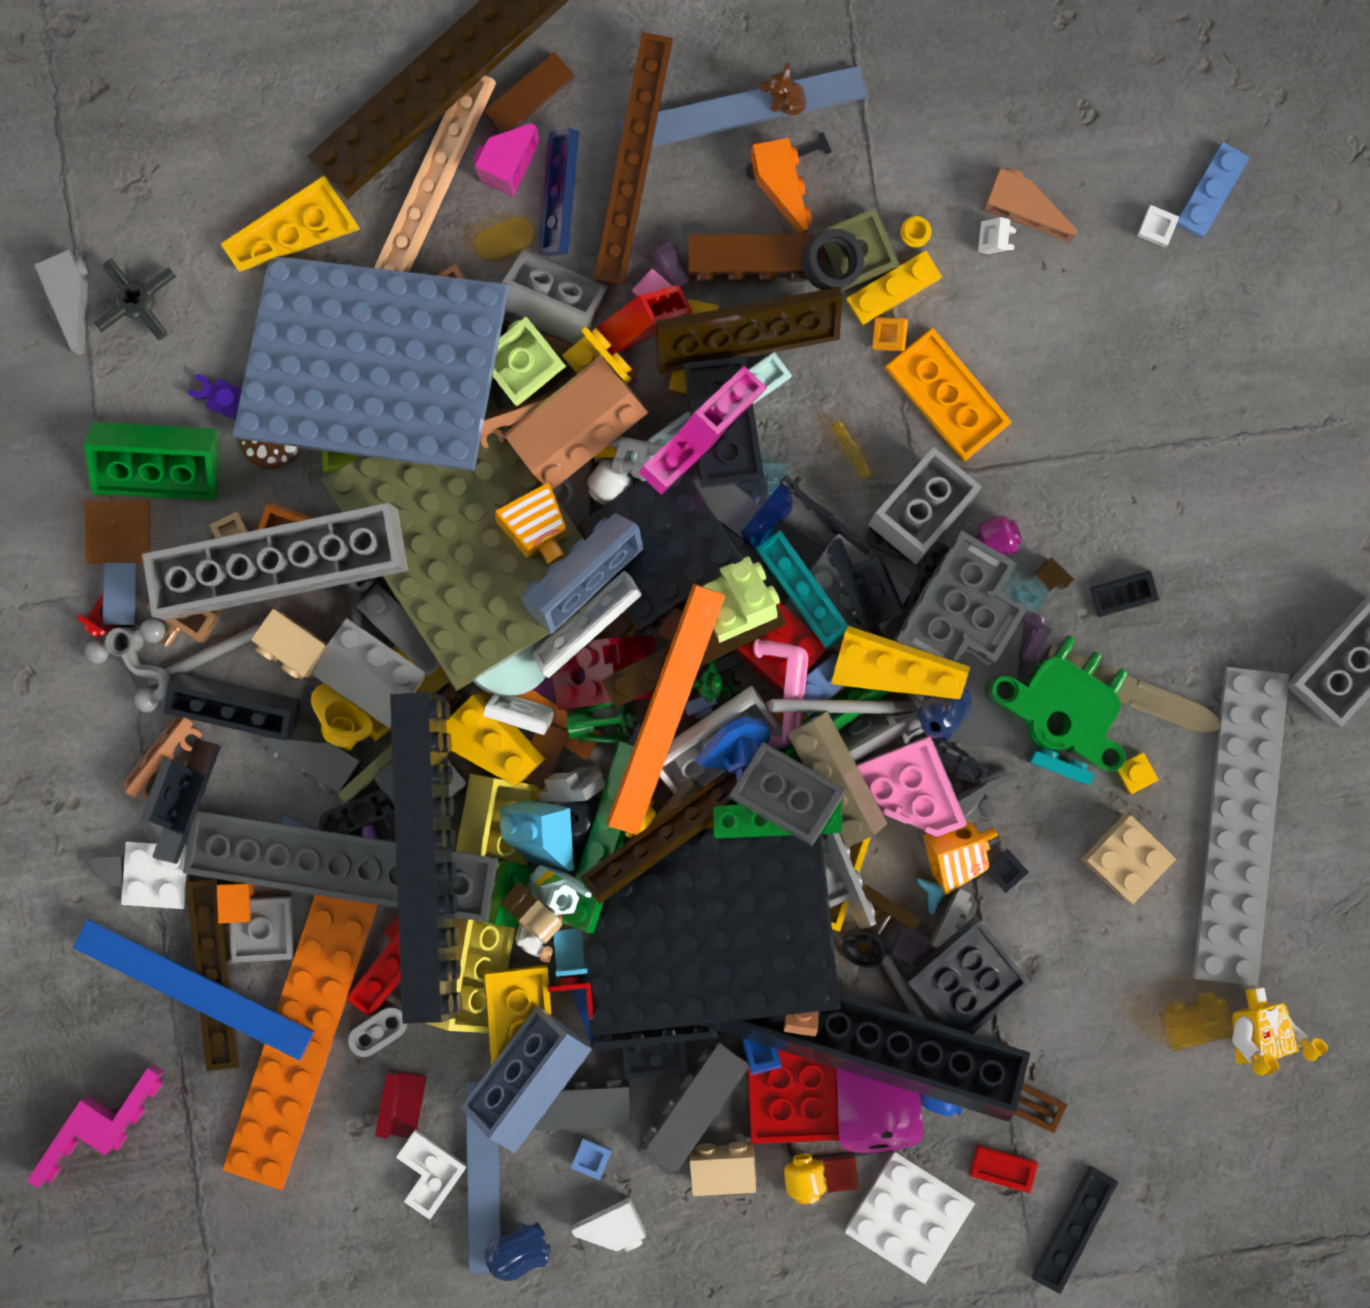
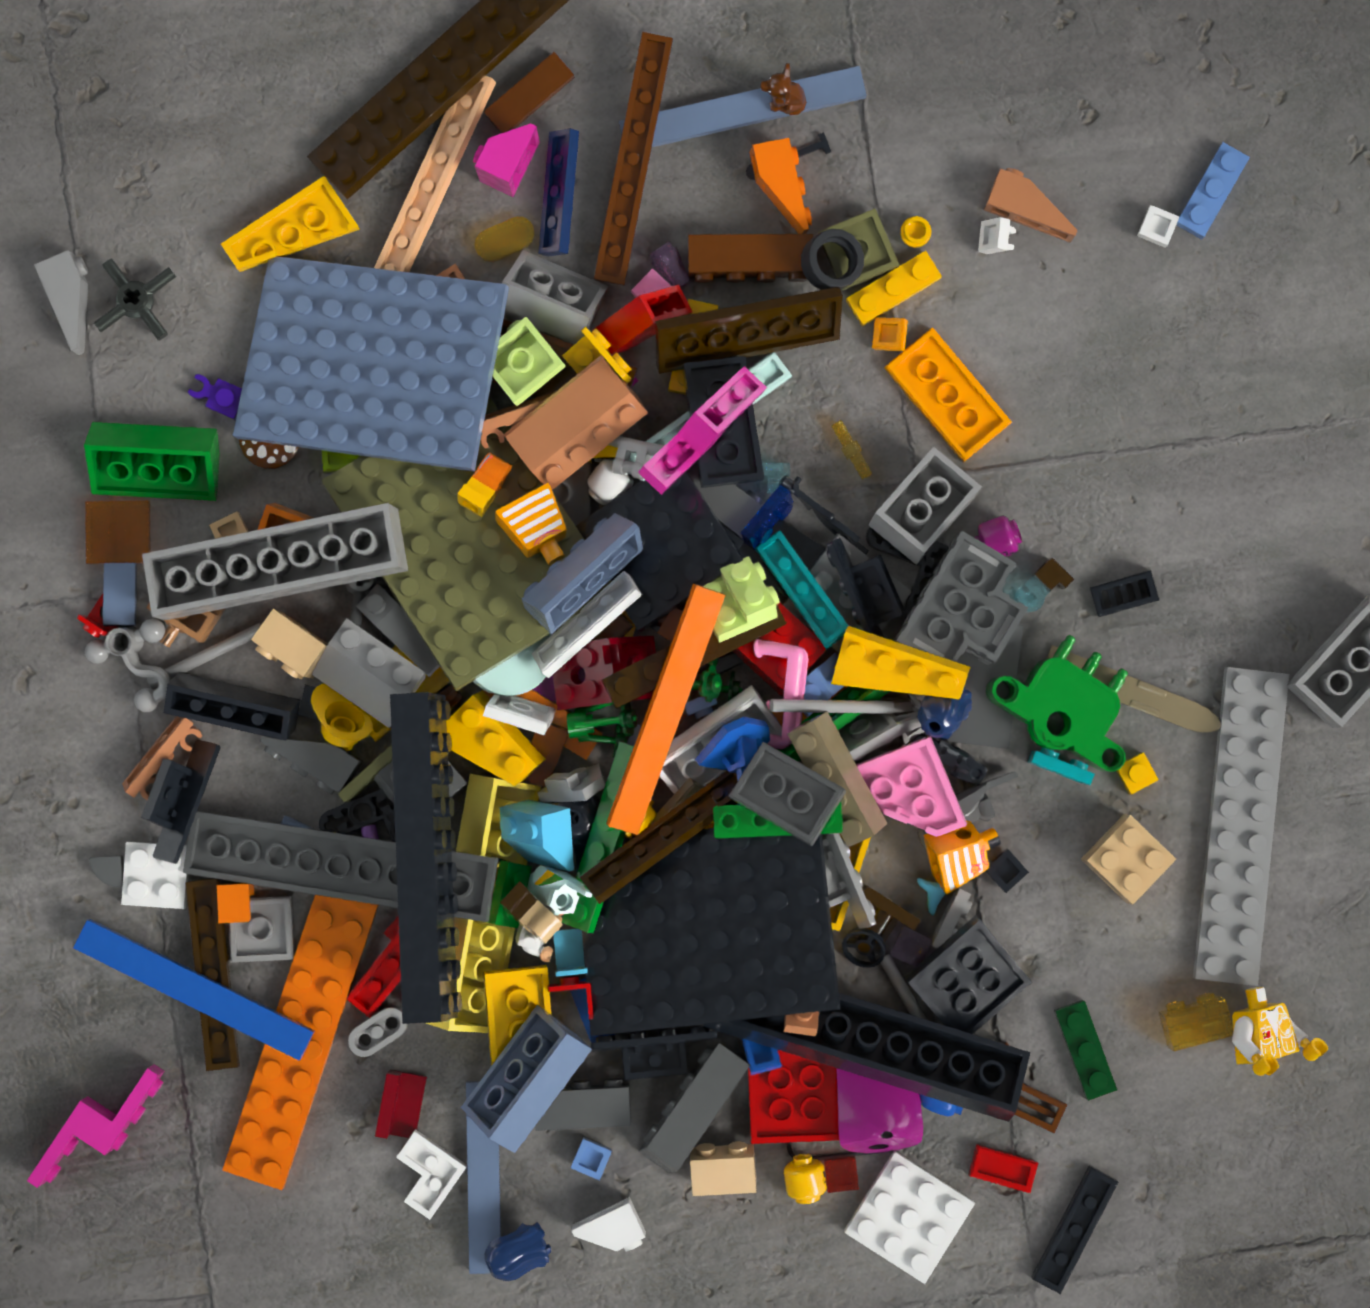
(484, 484): none -> leg
(1036, 644): clear purple bracket -> none
(1085, 1050): none -> dark green plate

